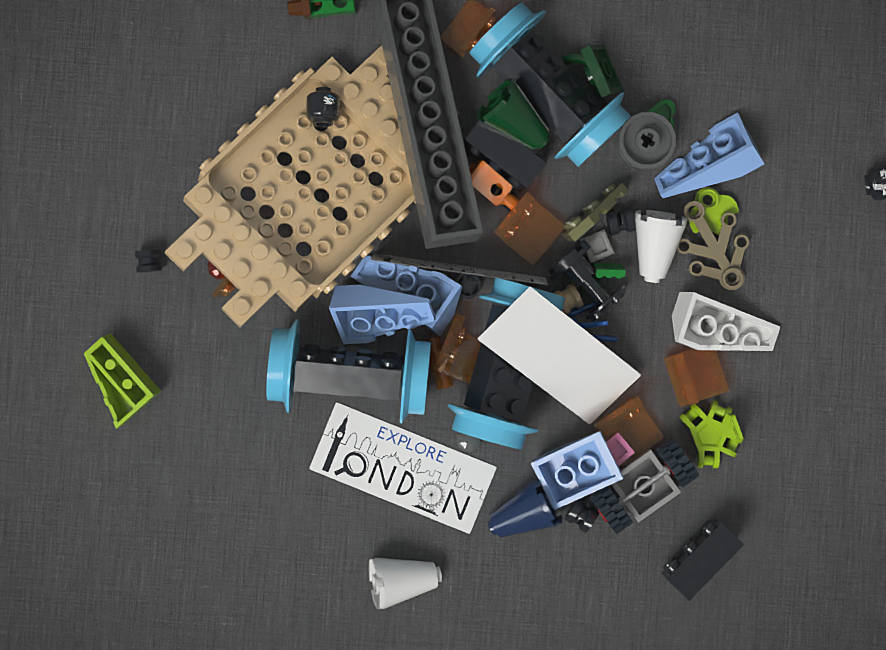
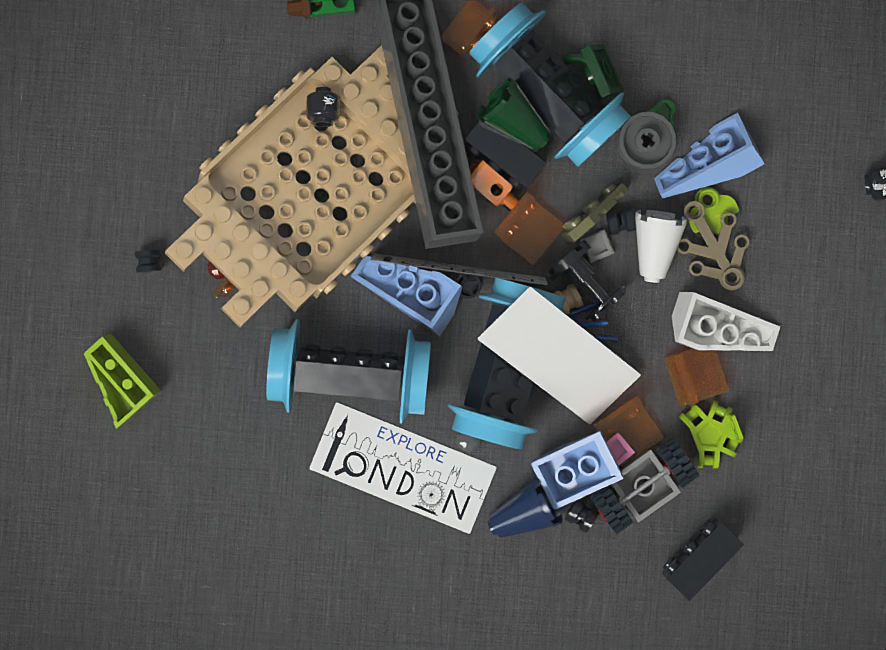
(368, 312): light blue wedge -> none
(400, 580): white cone -> none
(442, 380): clear orange pin -> none
(458, 352): clear orange bracket -> none
(609, 270): green piece -> none

